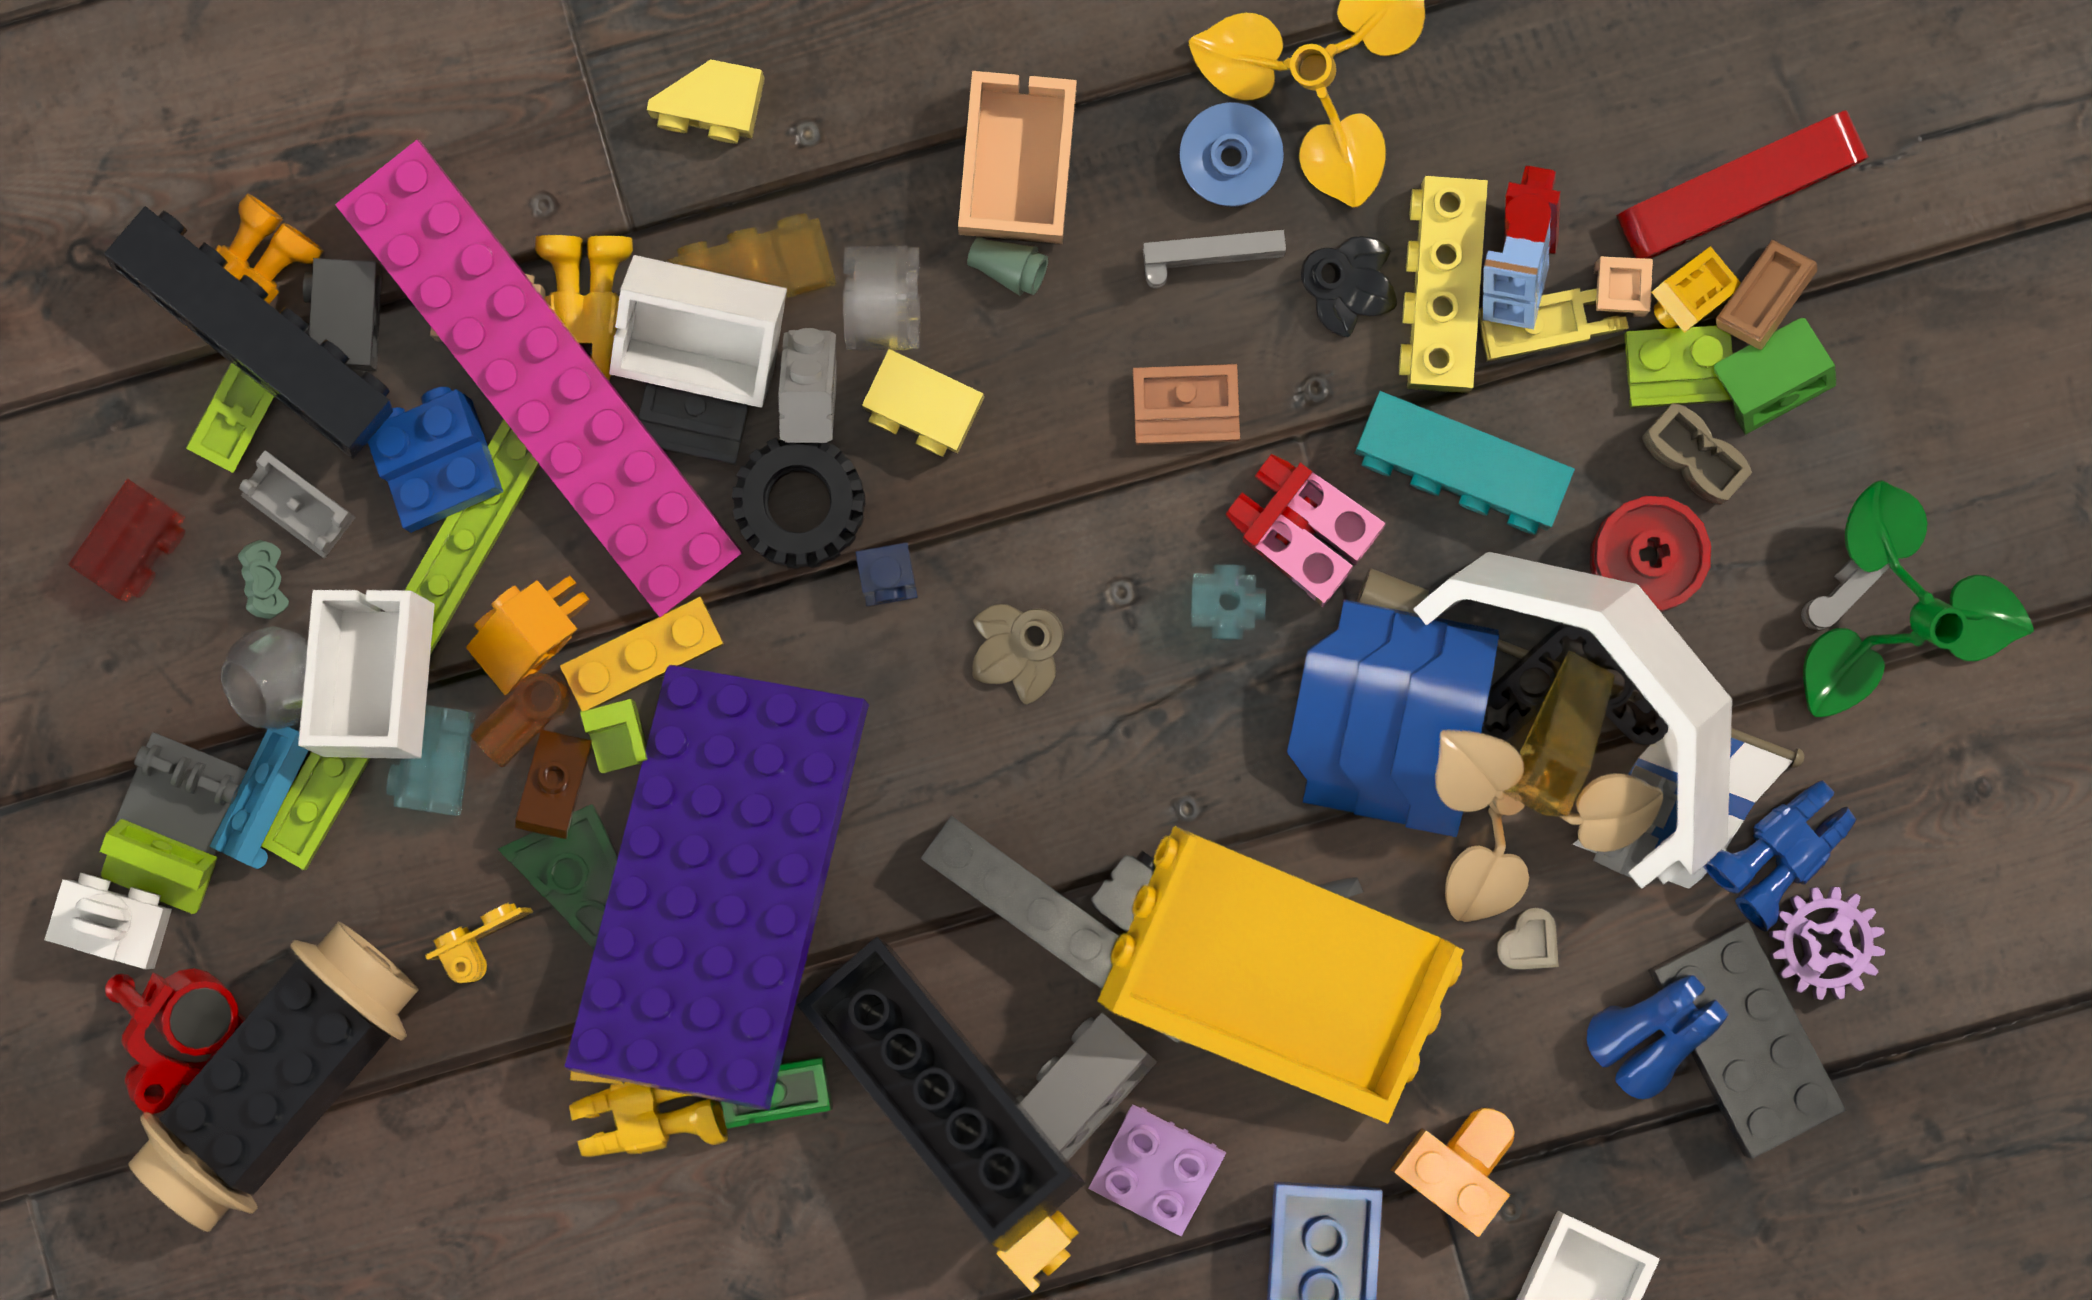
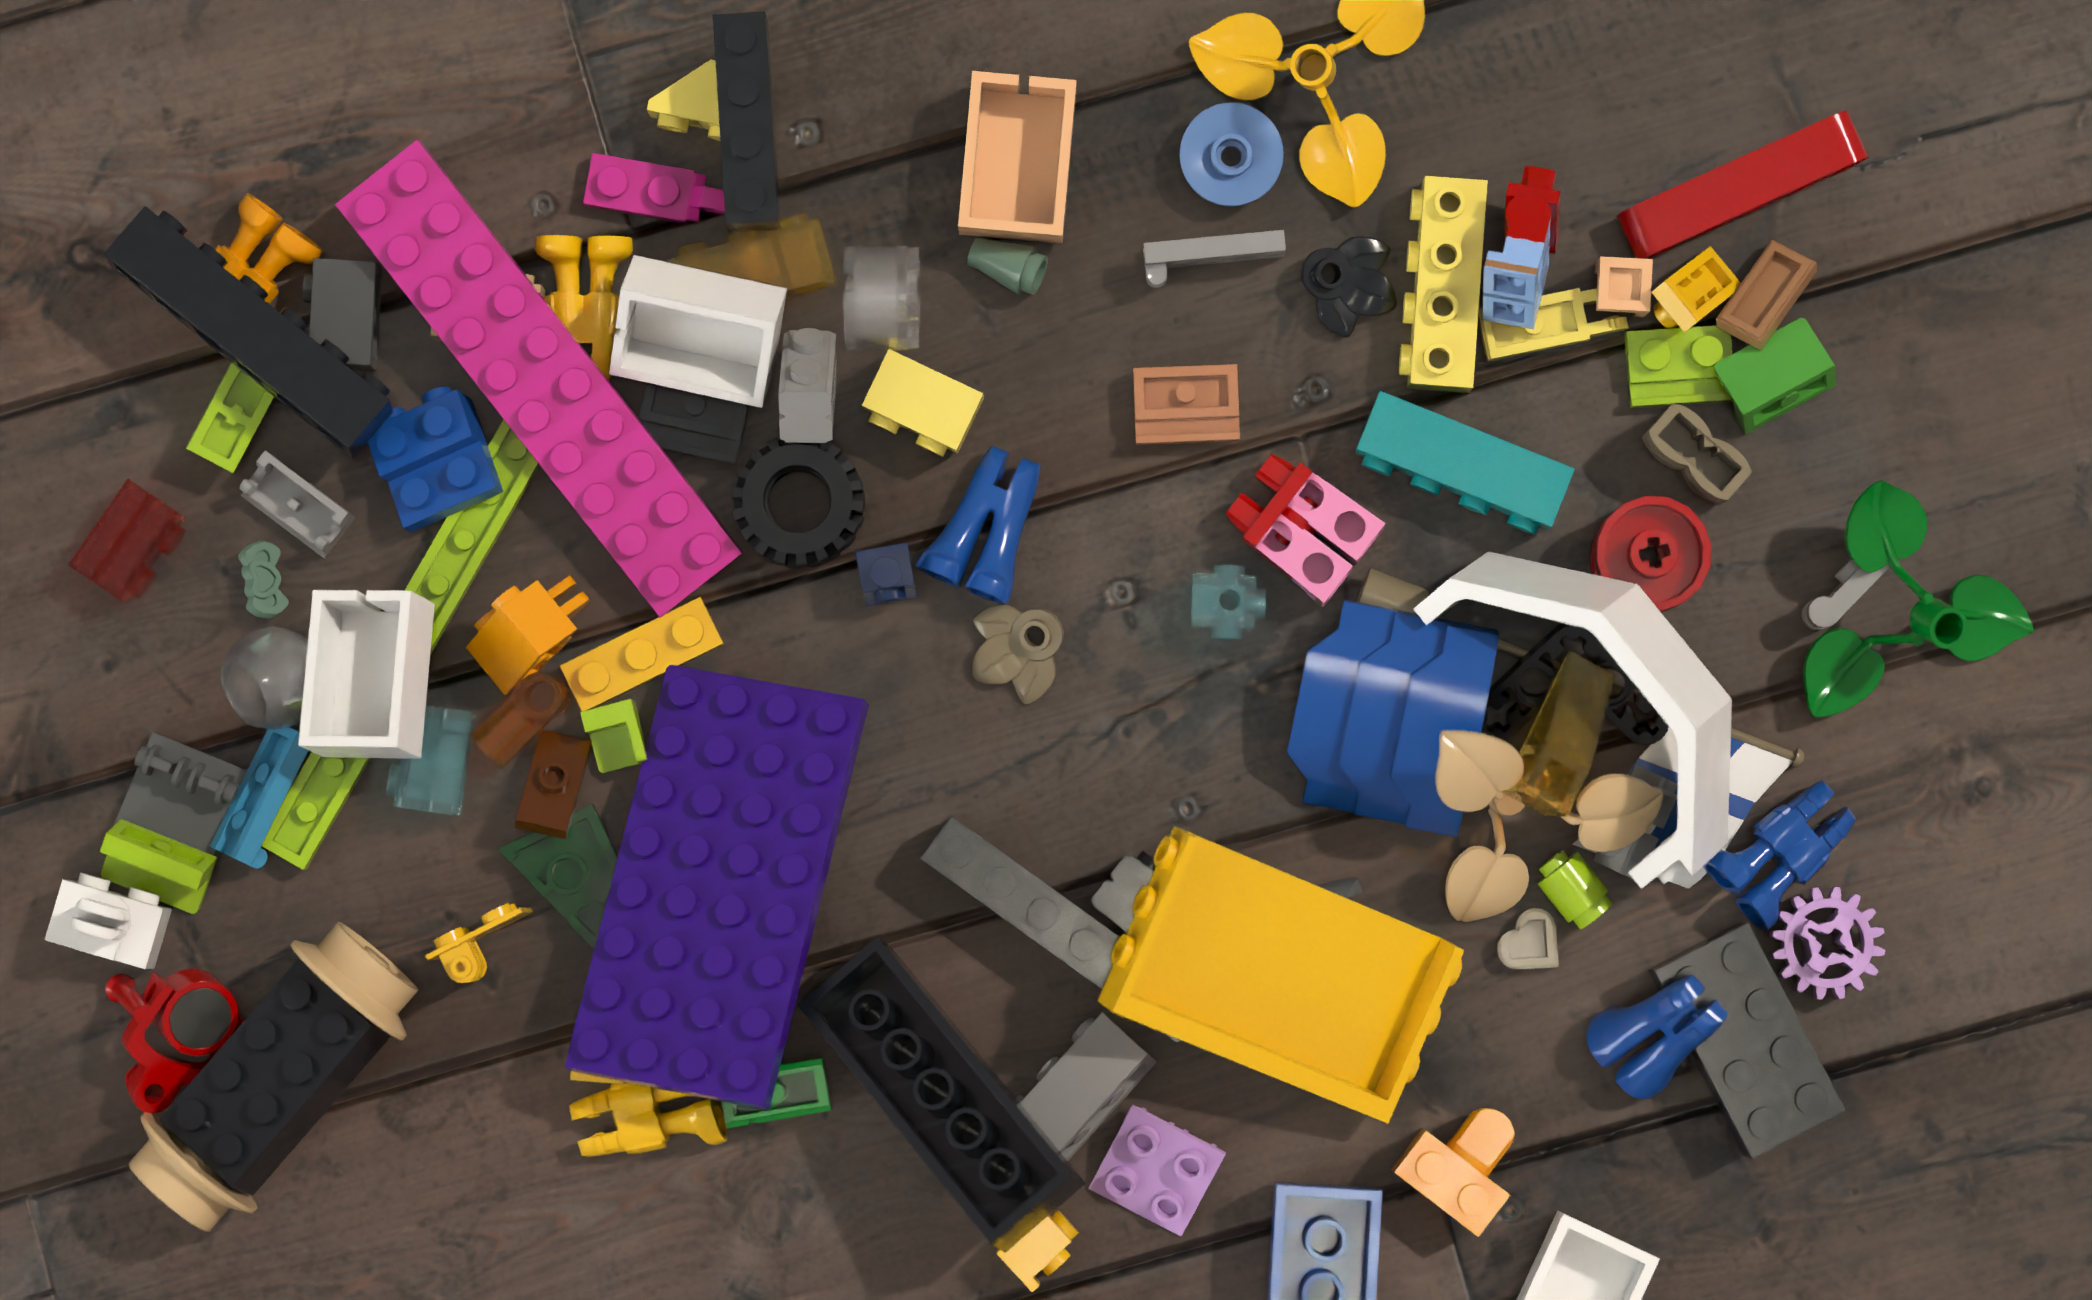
(649, 190): none -> dark pink hinge
(746, 122): none -> black brick
(952, 550): none -> blue piece
(1574, 888): none -> lime brick

